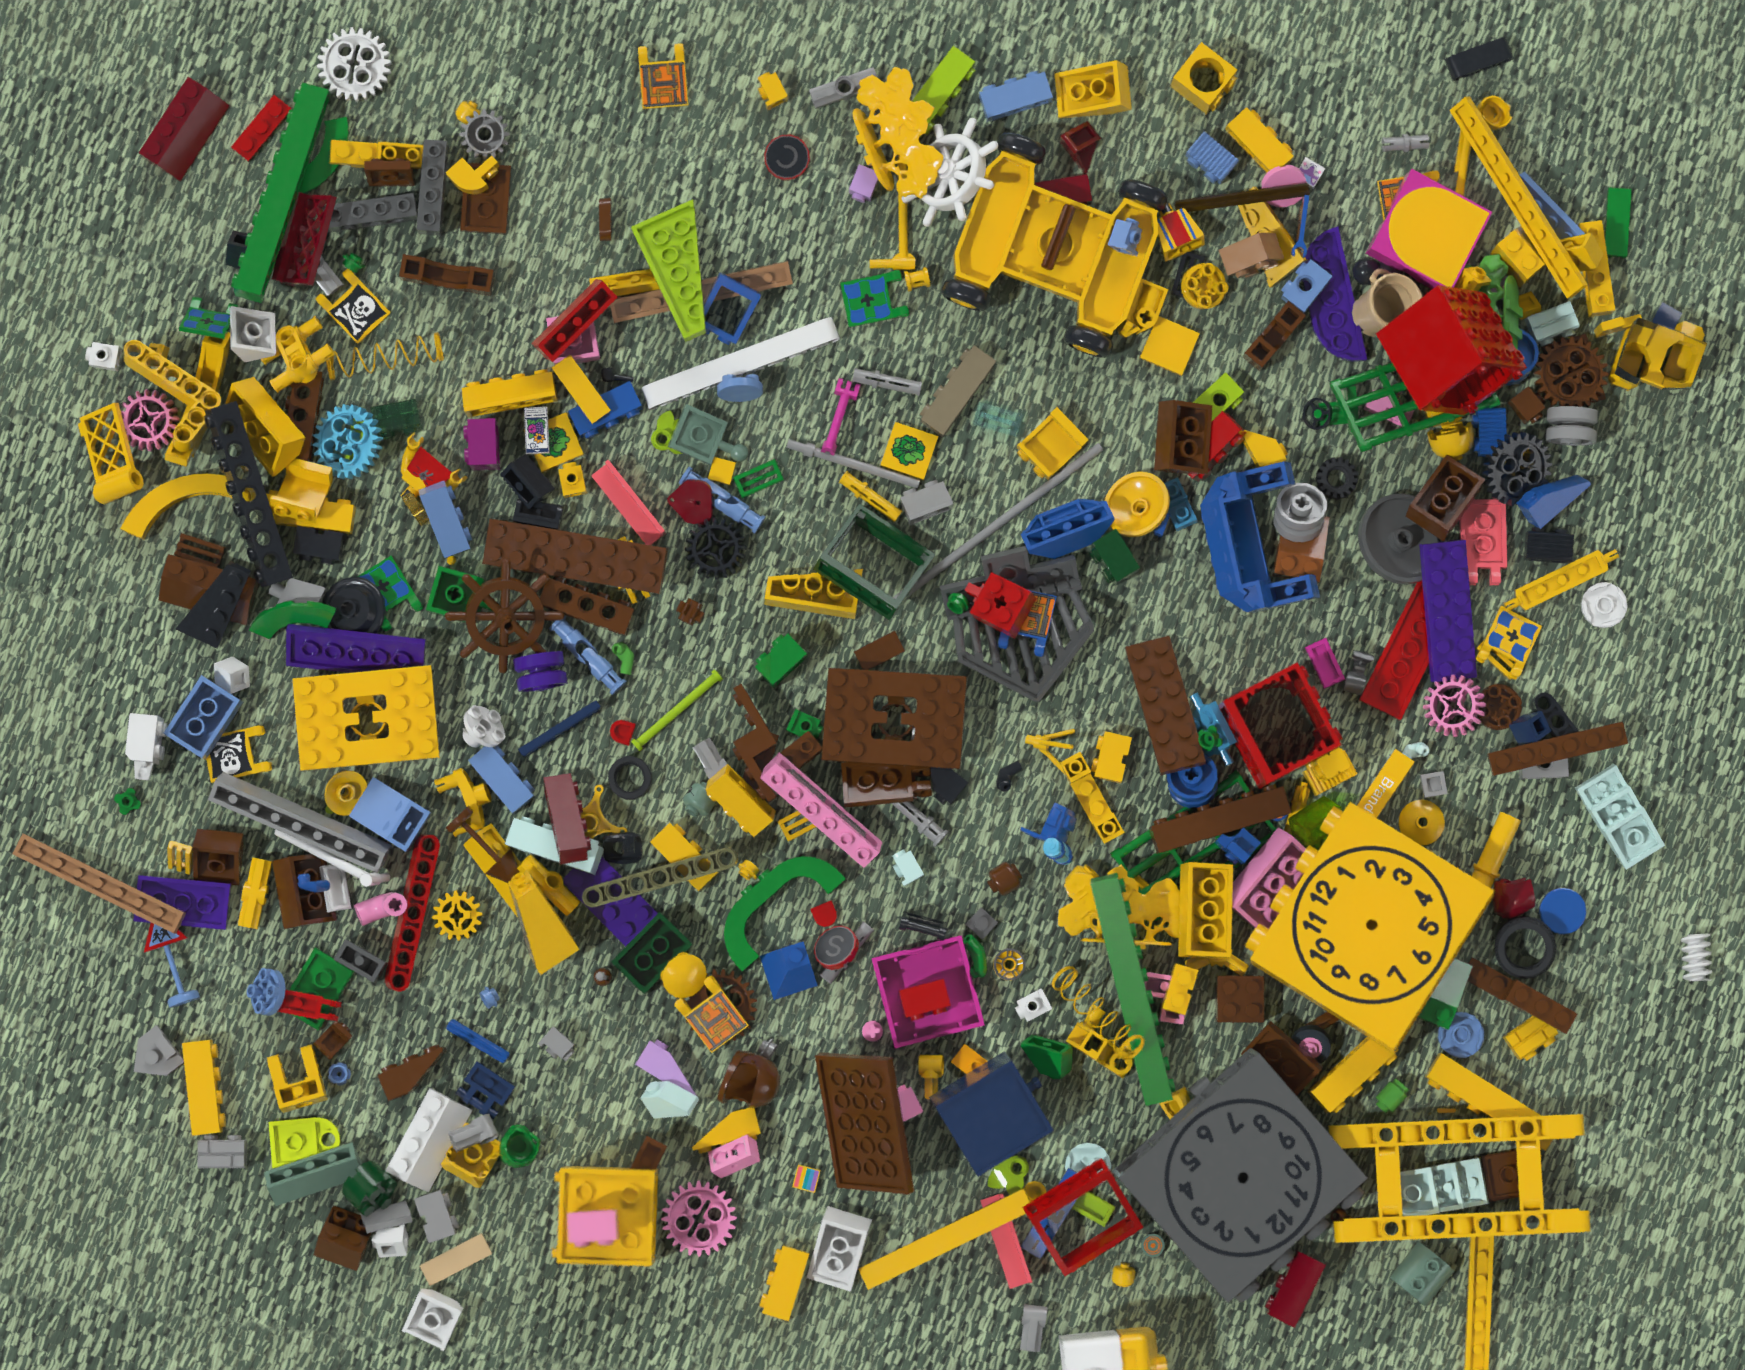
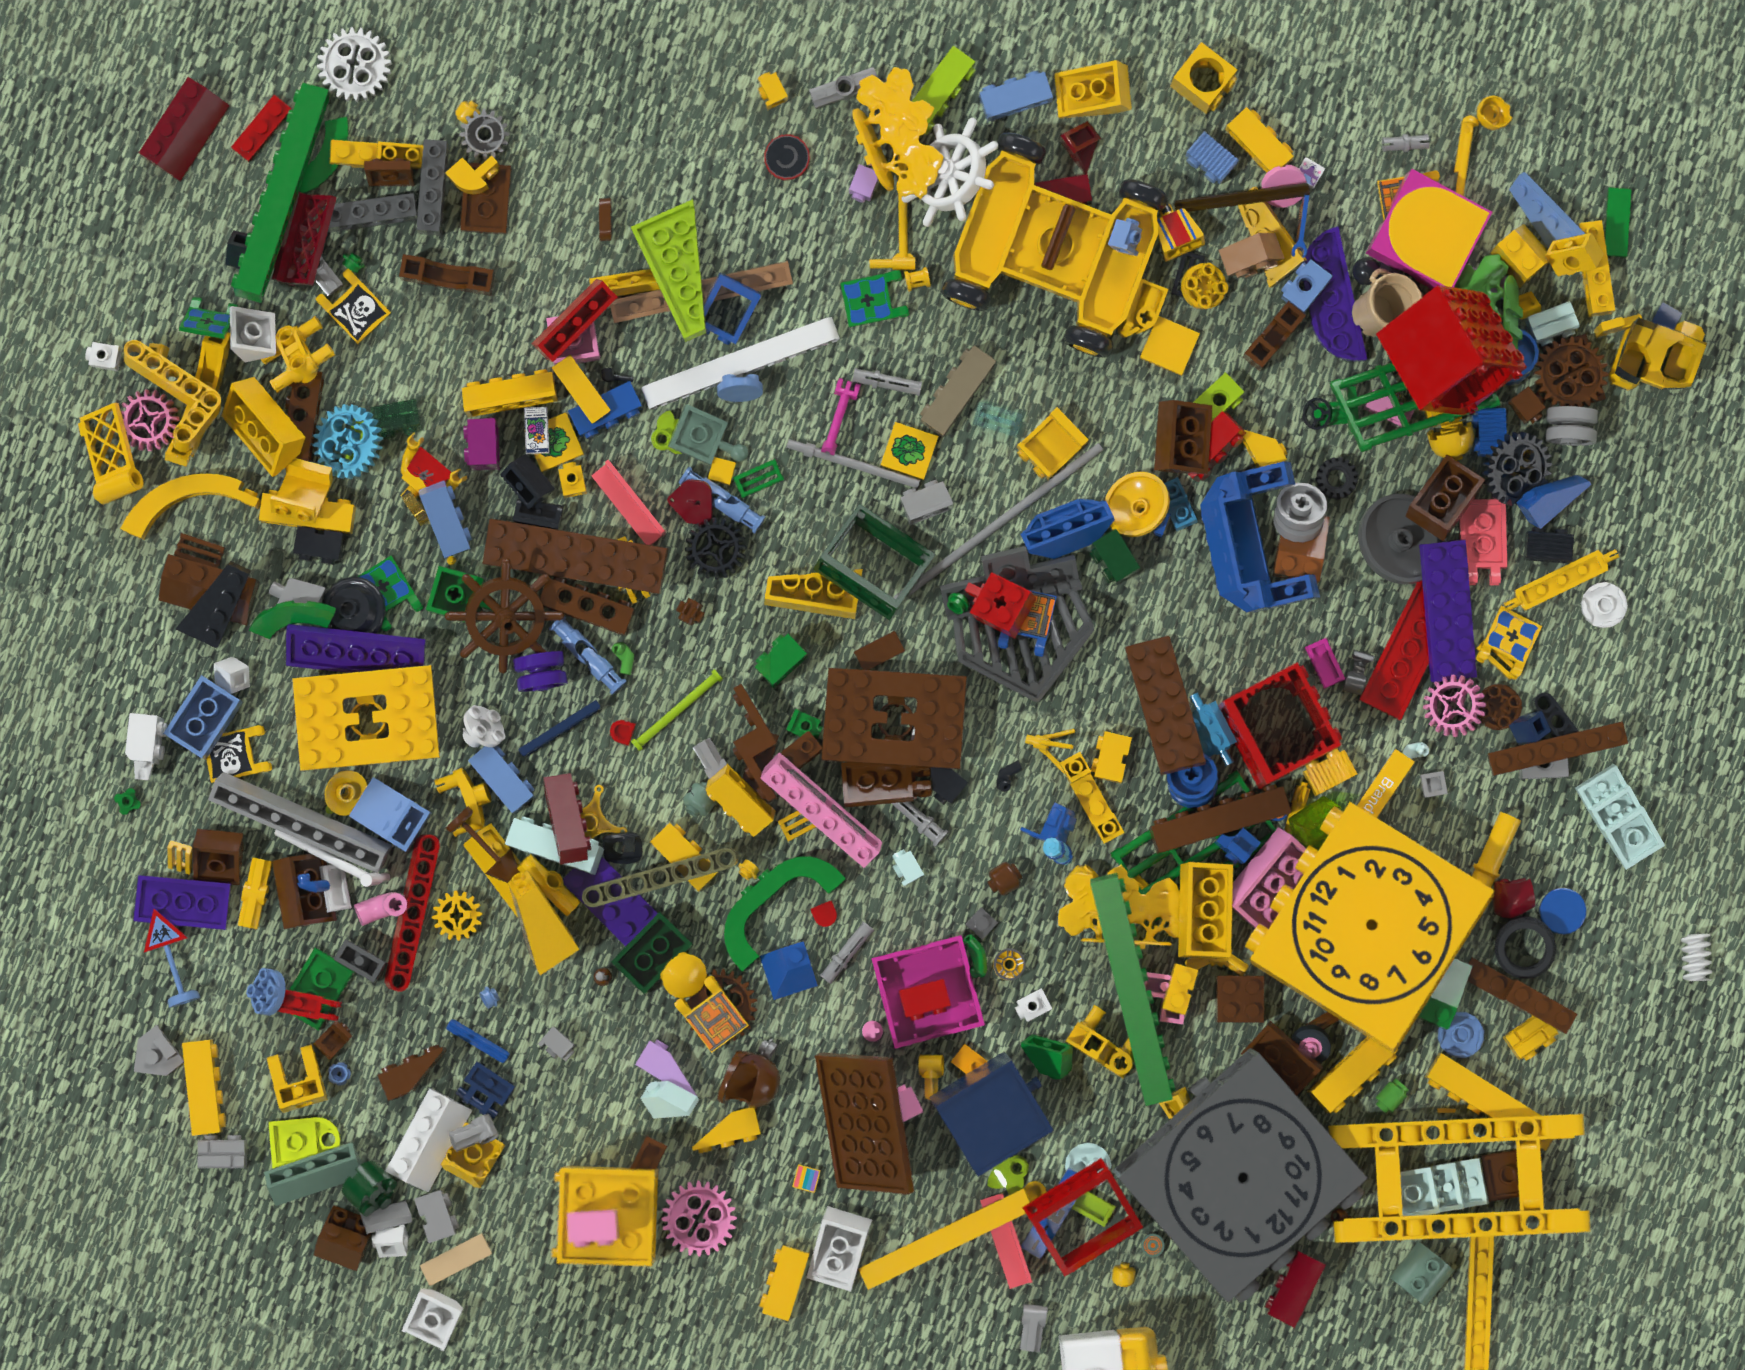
(99, 883): medium nougat plate -> none
(252, 481): black brick -> none
(439, 356): yellow piece -> none
(518, 1147): green hair -> none
(612, 777): black tyre -> none
(664, 81): flag -> none
(734, 1156): bright pink piece -> none
(836, 947): tile -> none
(870, 496): yellow pin -> none
(923, 925): black plate -> none
(1075, 974): yellow piece -> none
(1206, 742): green plate -> none
(1330, 765): yellow brick -> none
(1409, 821): yellow dish -> none
(1472, 279): yellow bracket -> none
(1477, 58): black beam -> none
(1518, 197): yellow plate -> none

